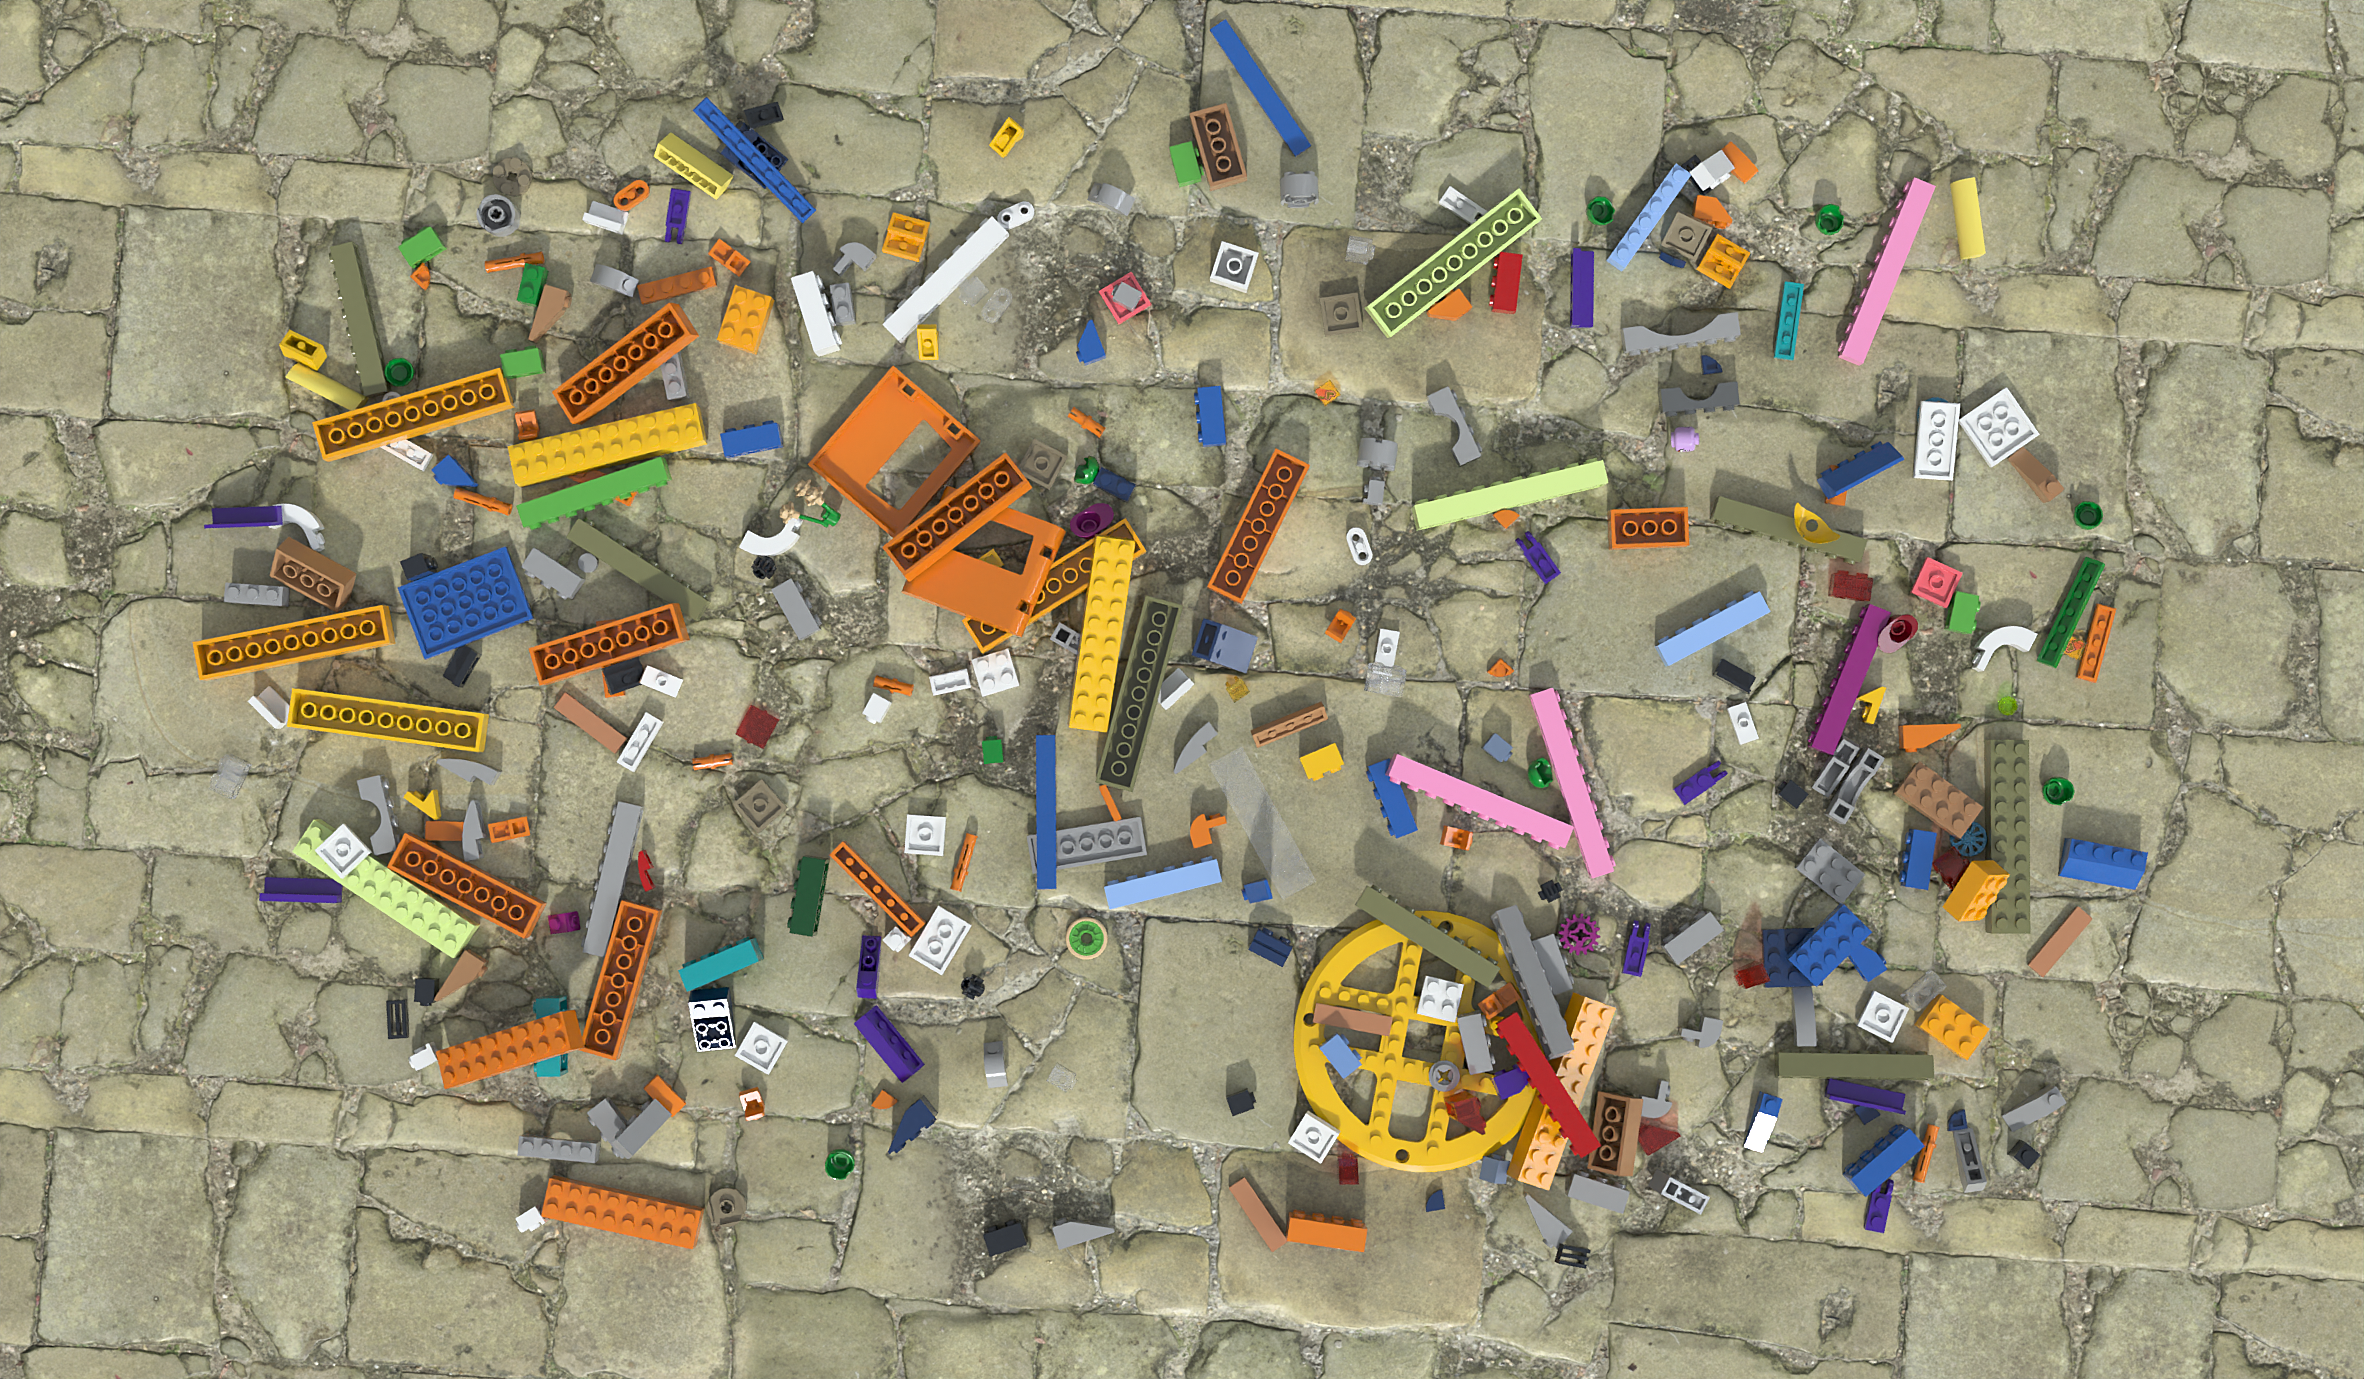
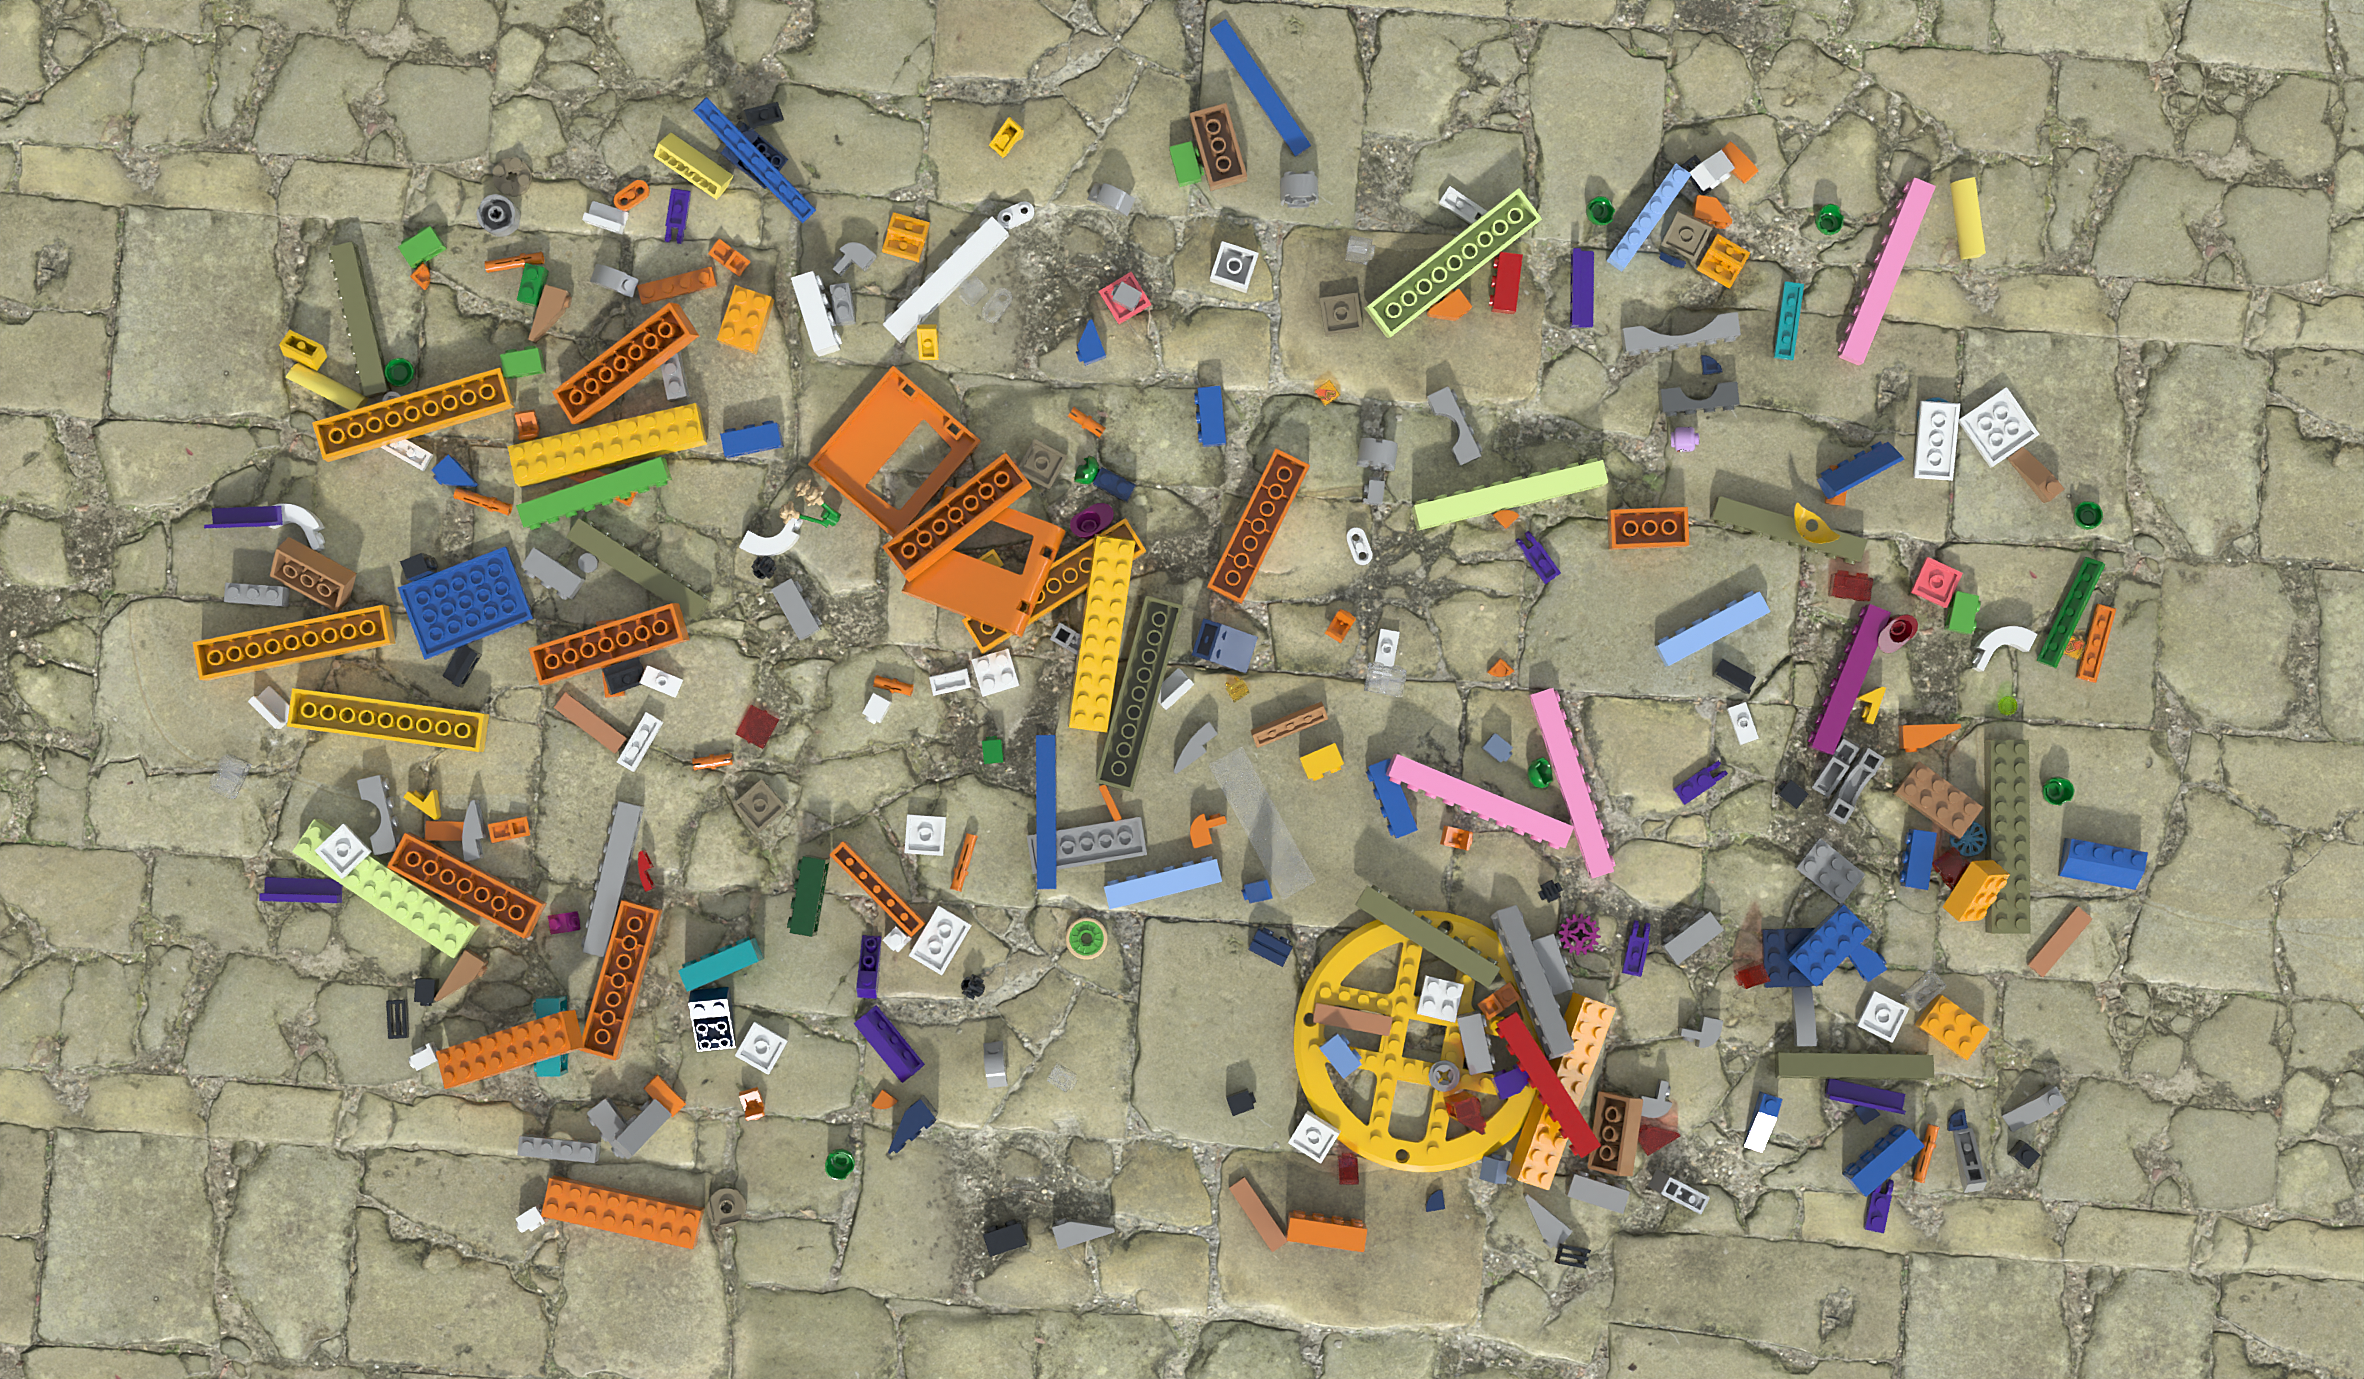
(471, 769): light grey slope -> none

